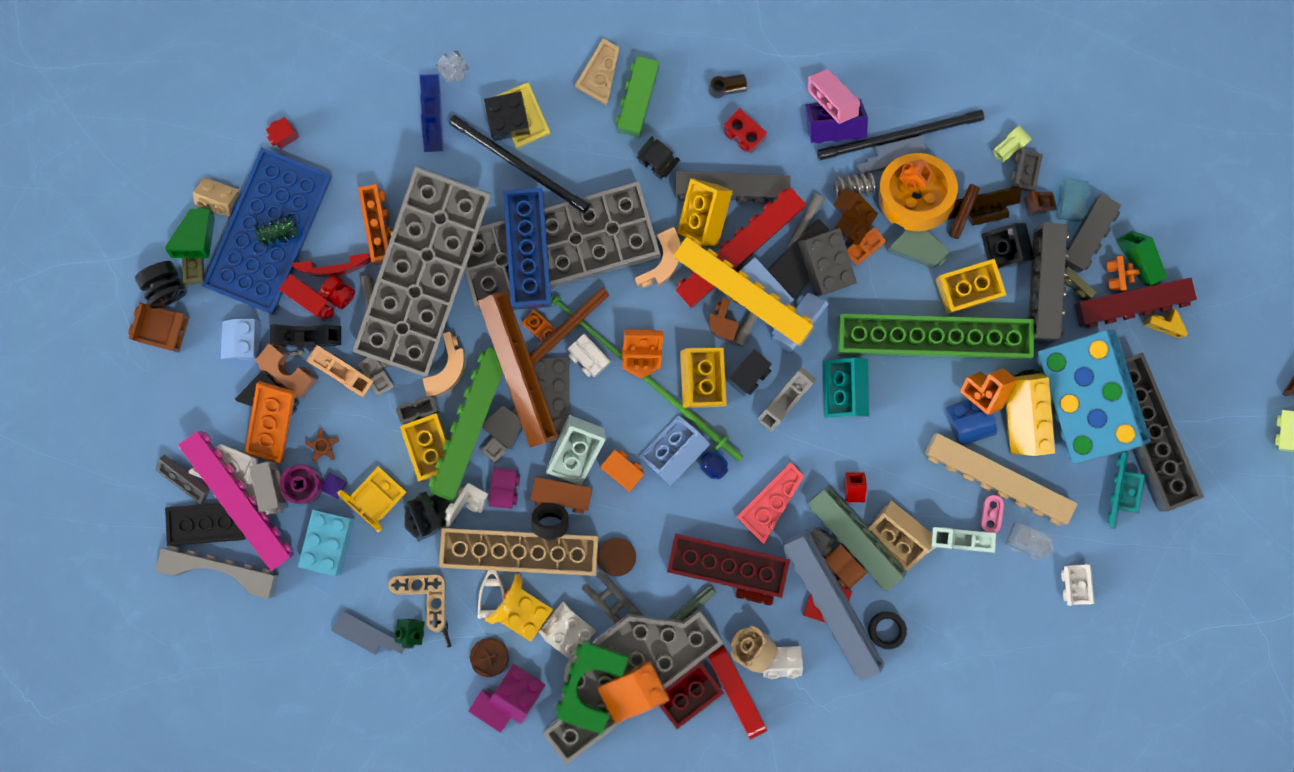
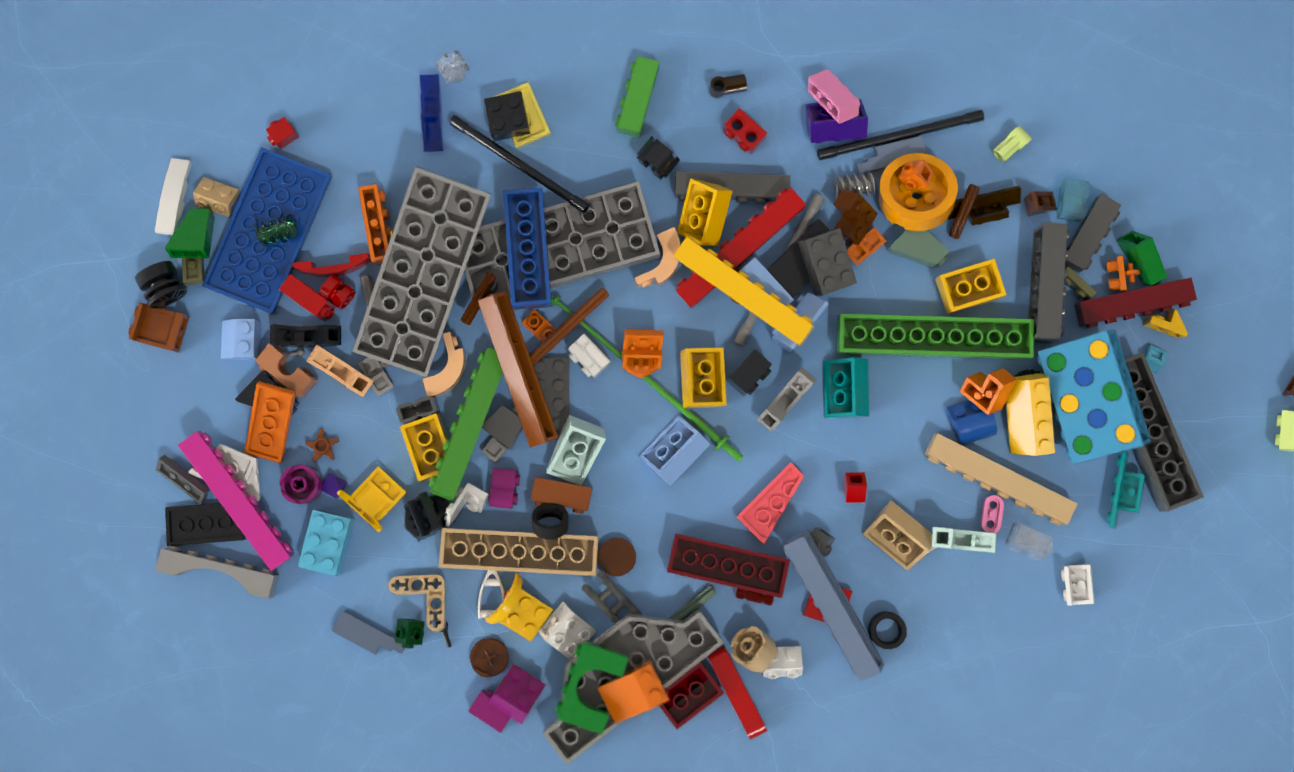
(172, 196): none -> white slope
(267, 487): light grey window -> none
(481, 293): none -> reddish brown axle
(599, 72): tan wing -> none
(622, 470): orange brick -> none
(714, 465): clear blue head -> none
(719, 325): dark orange brick -> none
(845, 567): dark orange brick -> none
(857, 538): sand green brick -> none
(1008, 245): black slope -> none
(1026, 169): dark grey bracket -> none
(1155, 357): none -> medium azure slope

